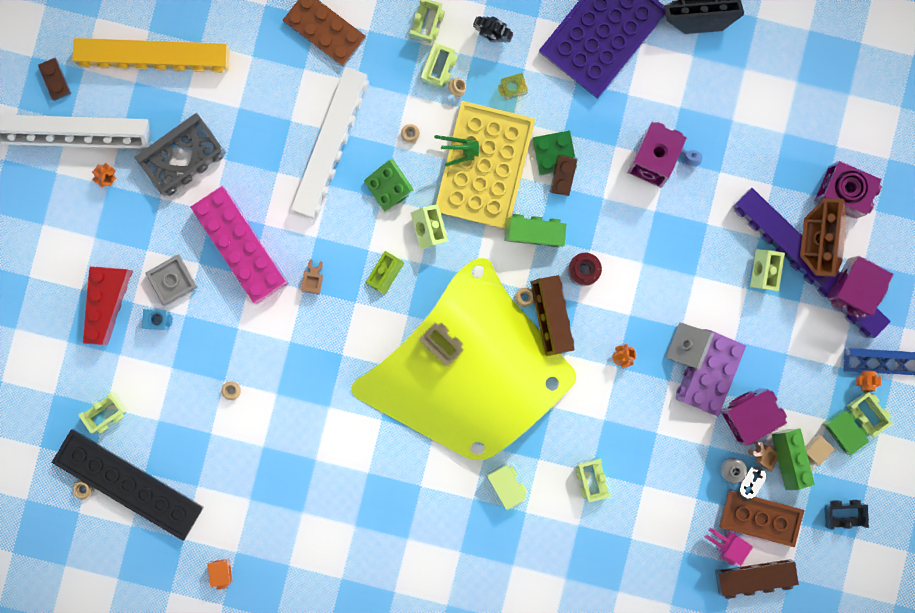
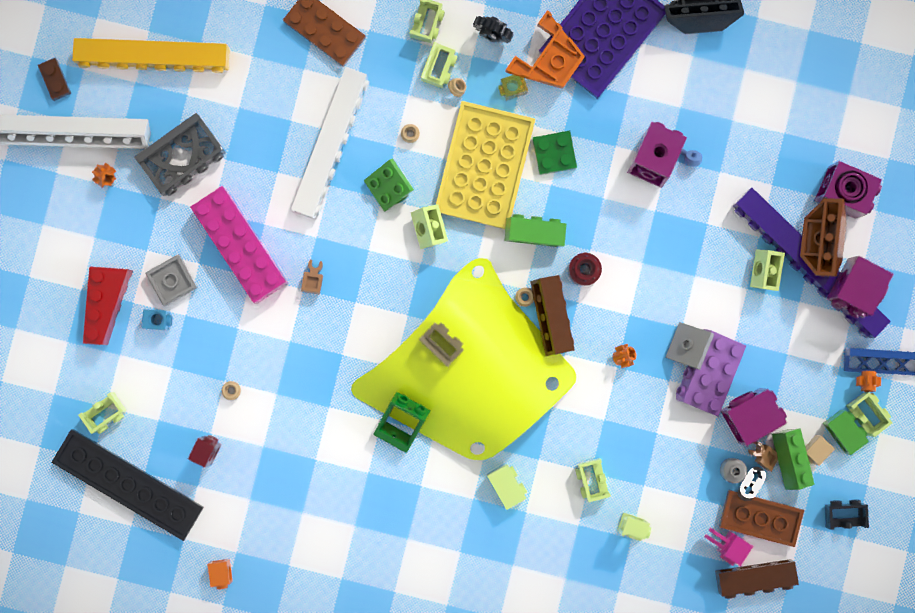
(77, 492): tan plate -> none
(204, 450): none -> dark red brick
(385, 272): lime slope -> none
(385, 430): none -> green window
(469, 148): green plant -> none
(556, 61): none -> orange wing
(563, 175): reddish brown plate -> none
(634, 527): none -> yellowish green window

